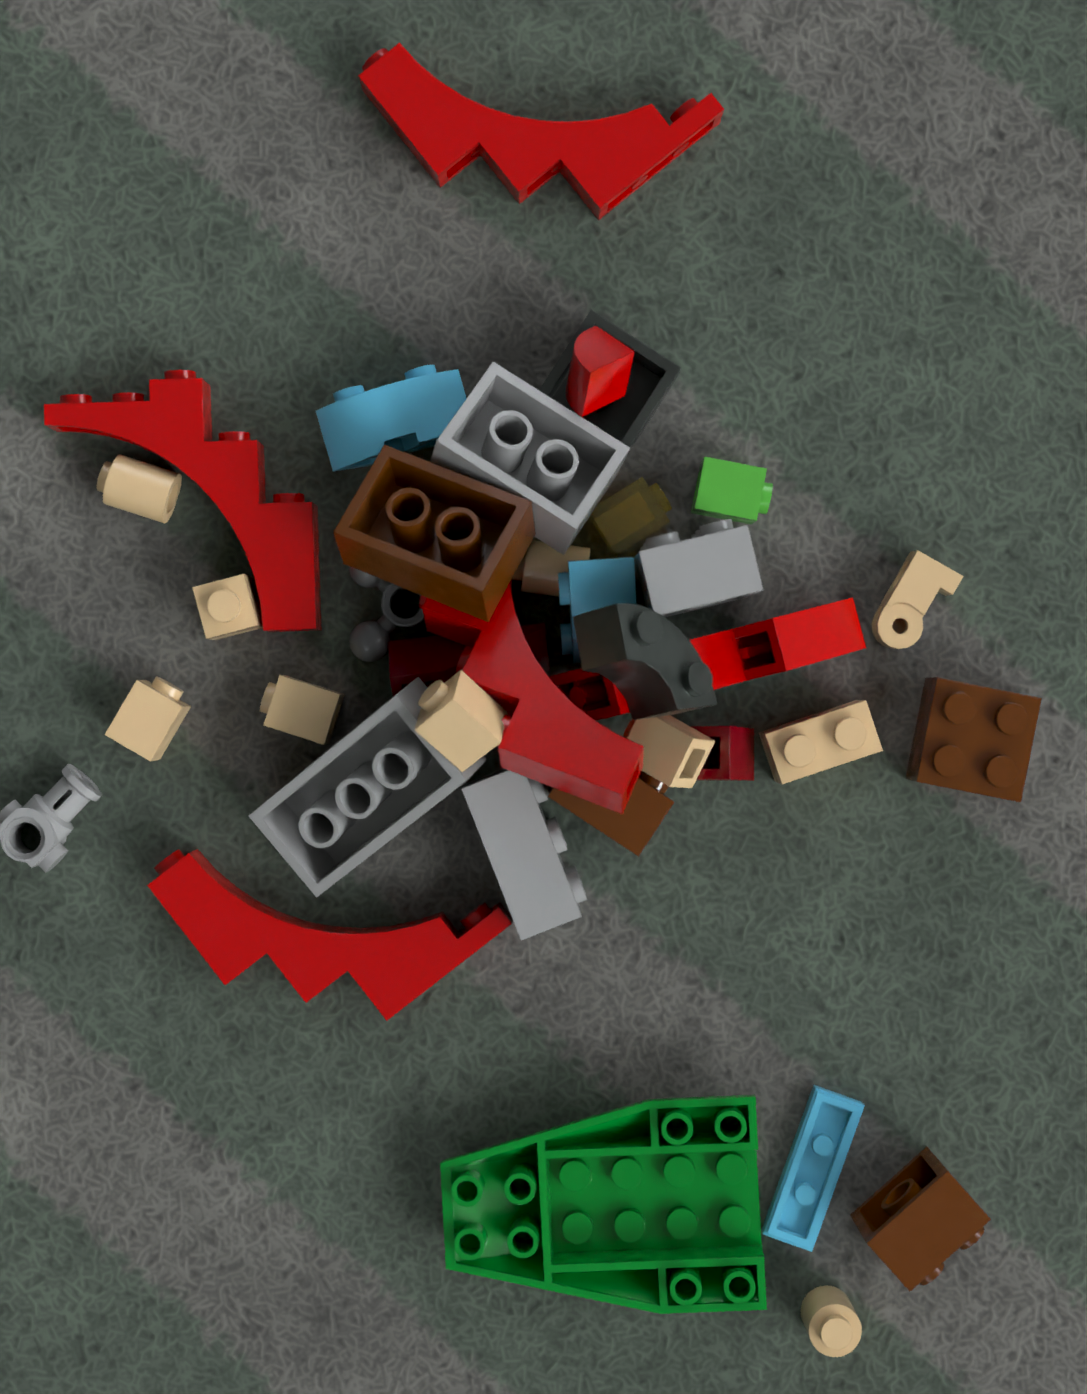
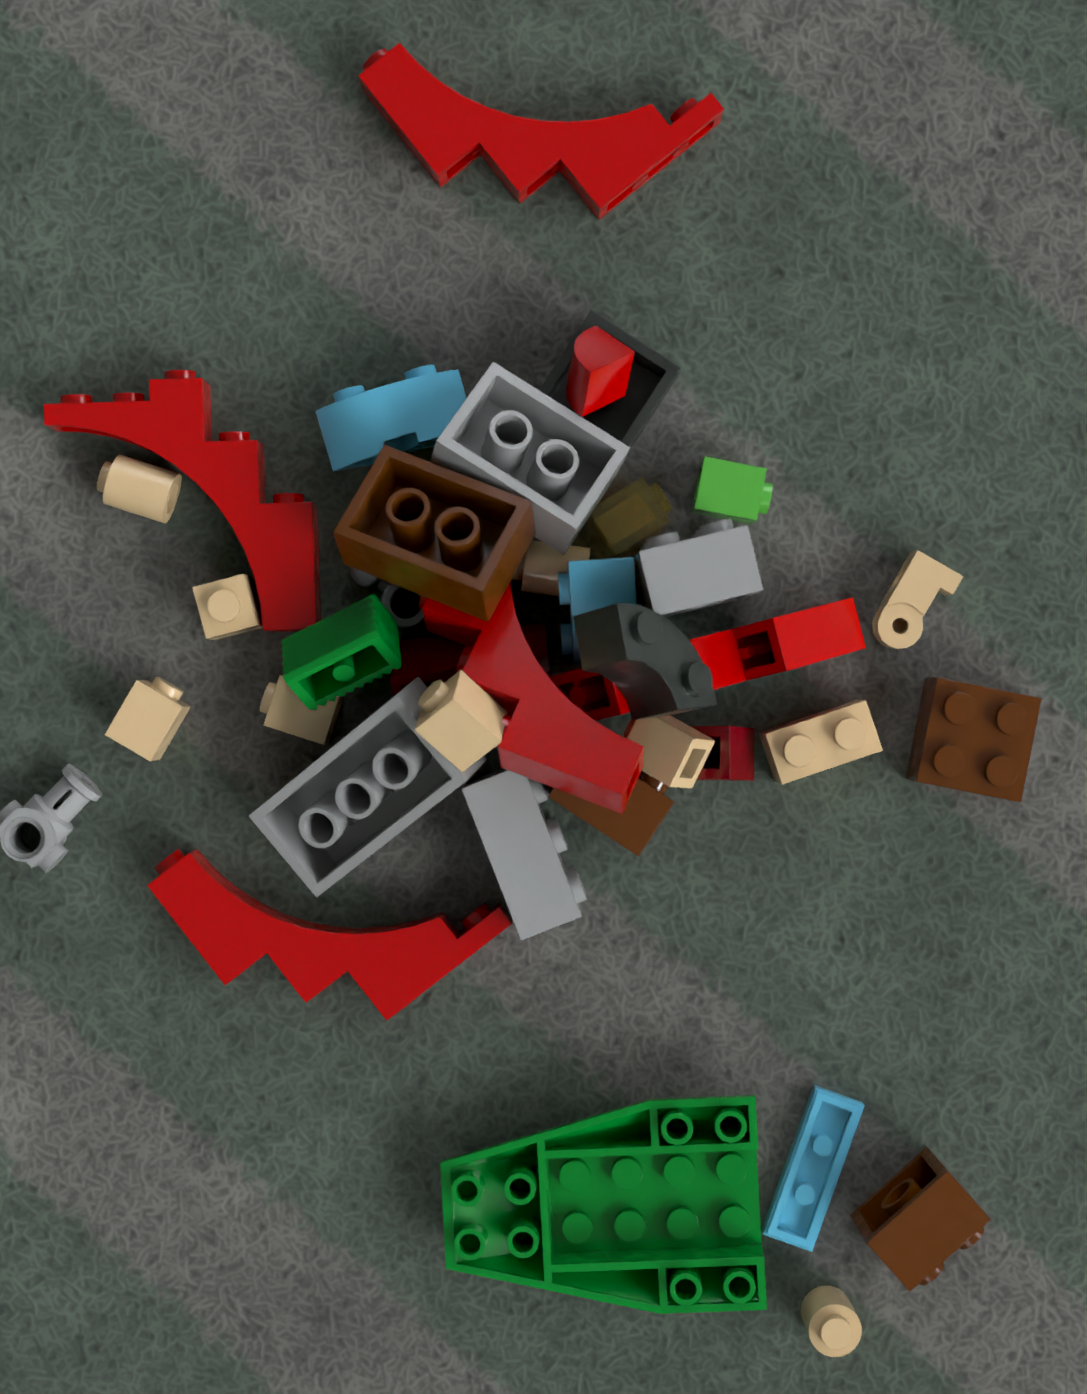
(341, 652): none -> green brick

